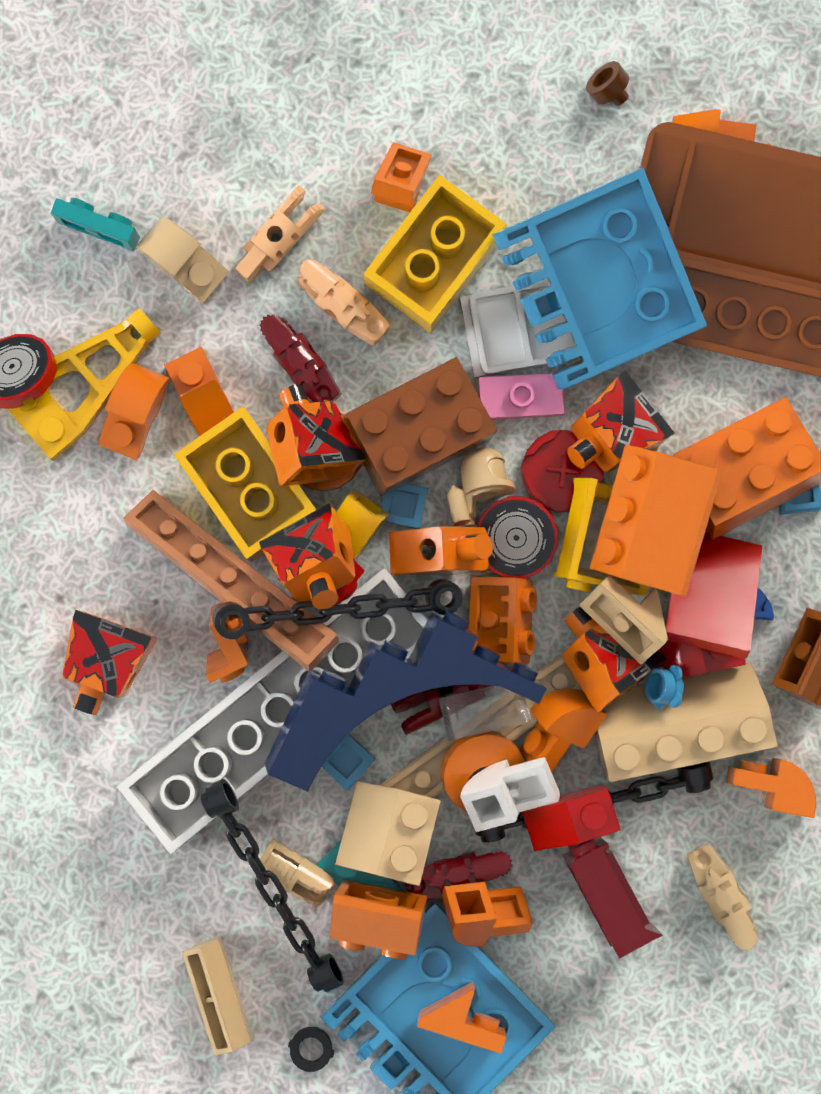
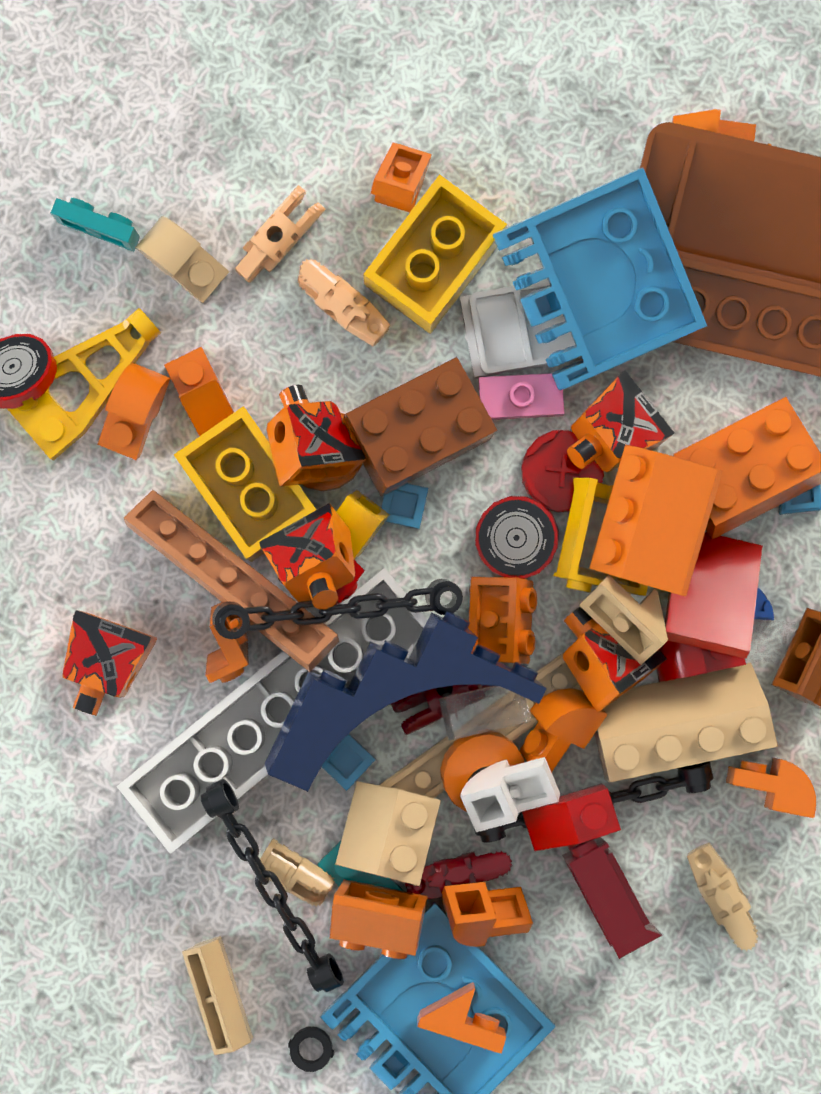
(299, 360): dark red hinge -> none
(457, 550): orange torso -> none
(482, 480): tan piece -> none
(609, 84): reddish brown tile -> none
(665, 687): dark azure plate -> none

